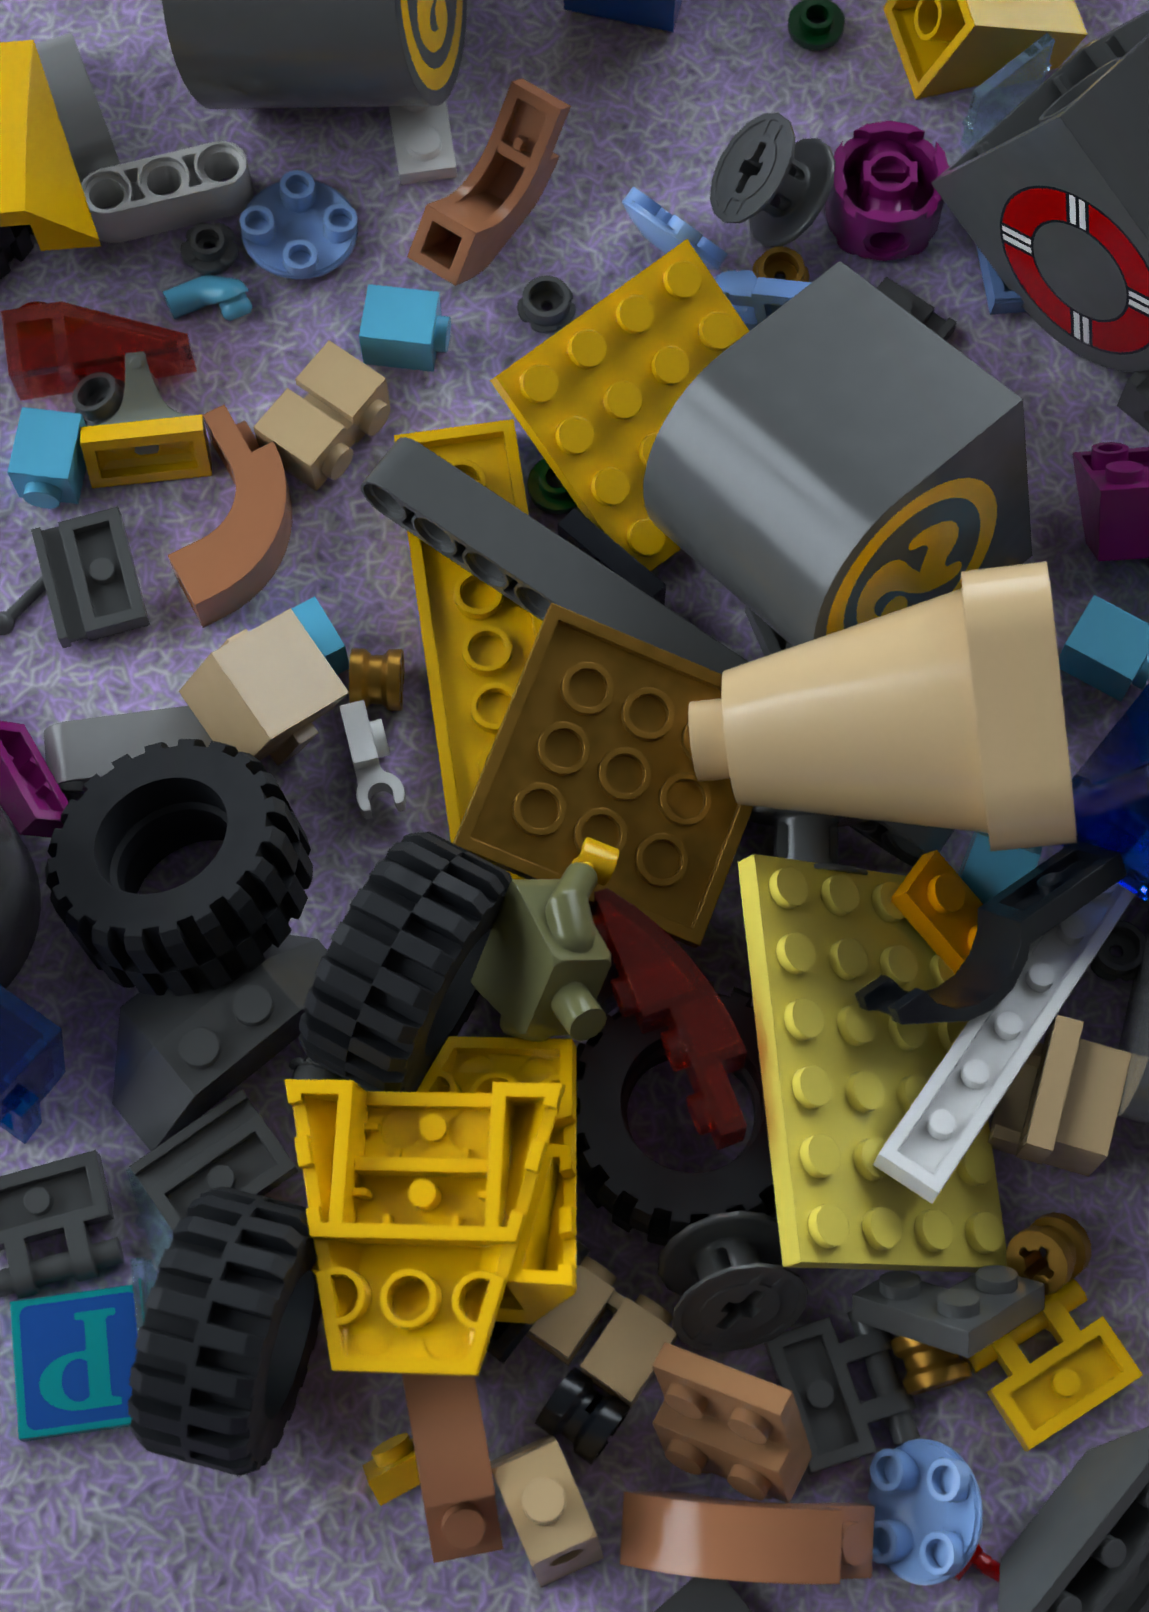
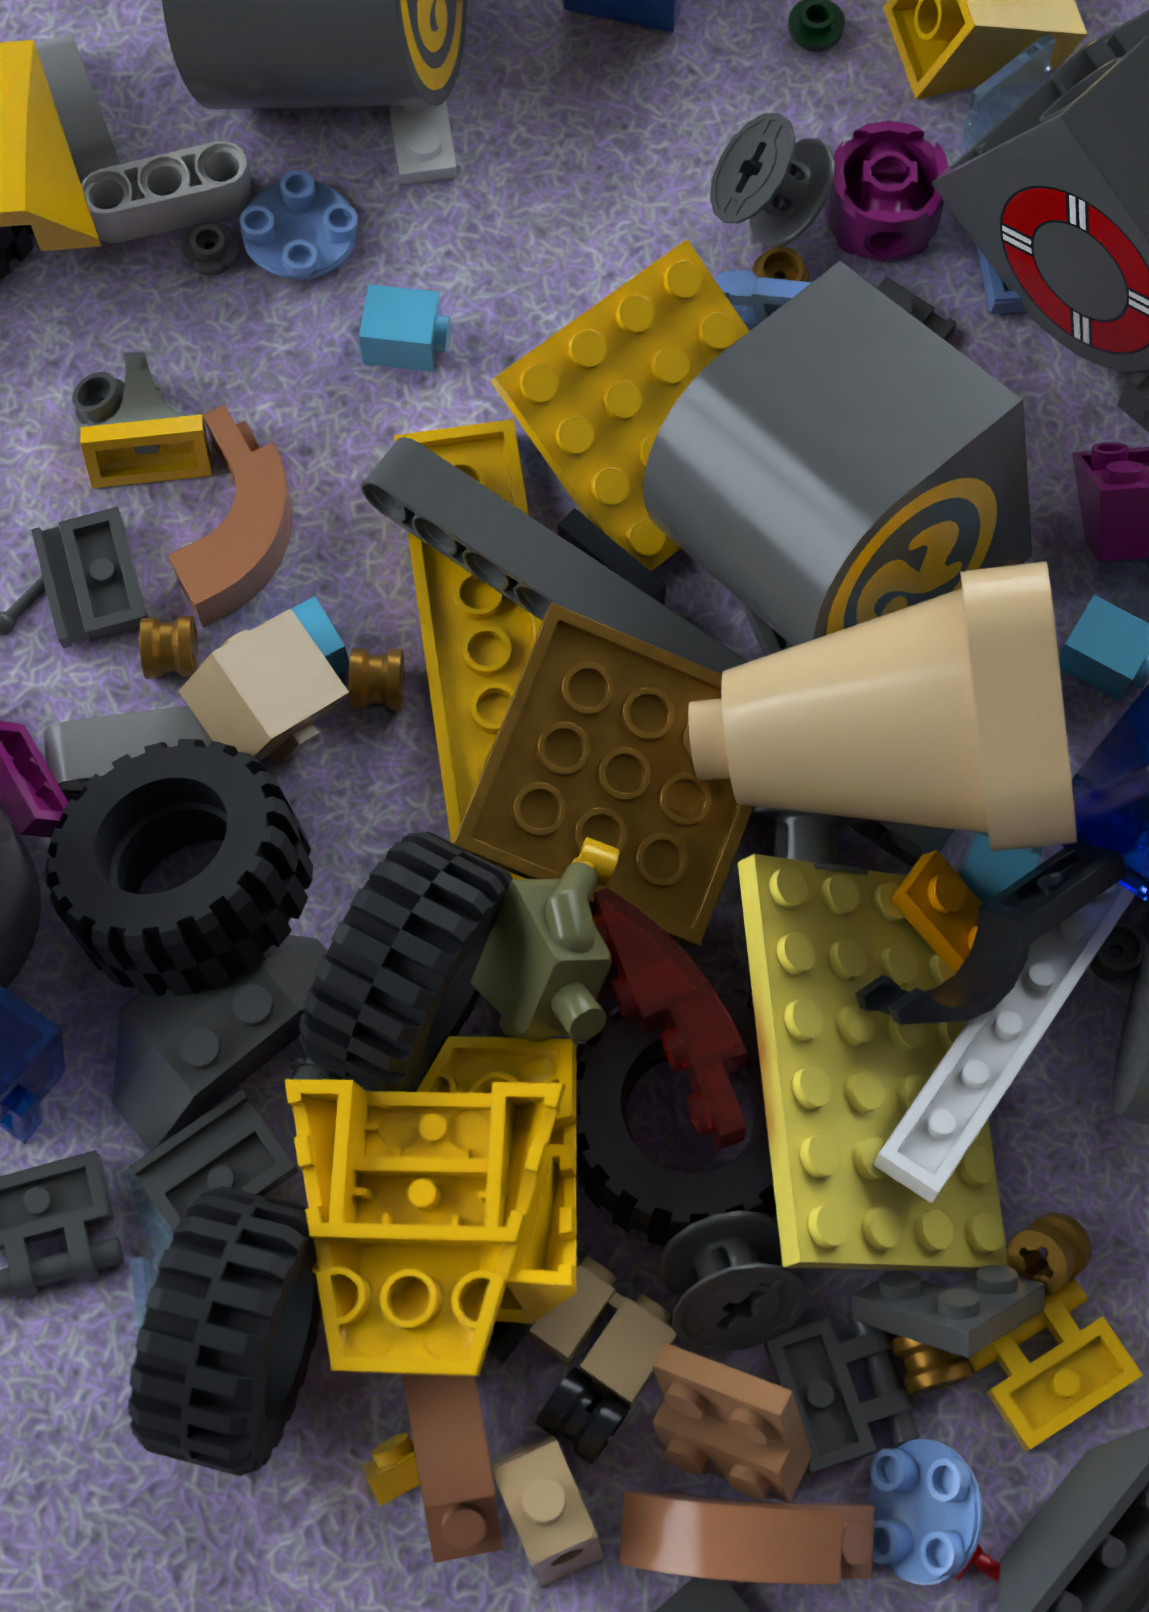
(48, 457): medium azure brick -> none
(62, 343): clear red slope -> none
(73, 1362): tile -> none
(168, 647): none -> pearl gold wheel
(207, 291): medium azure arm -> none
(318, 430): tan piece -> none
(367, 744): white plate -> none
(475, 221): nougat arch -> none
(543, 495): dark green plate -> none
(551, 291): dark grey plate -> none
(668, 230): light blue dish -> none
(1063, 1101): tan plate -> none

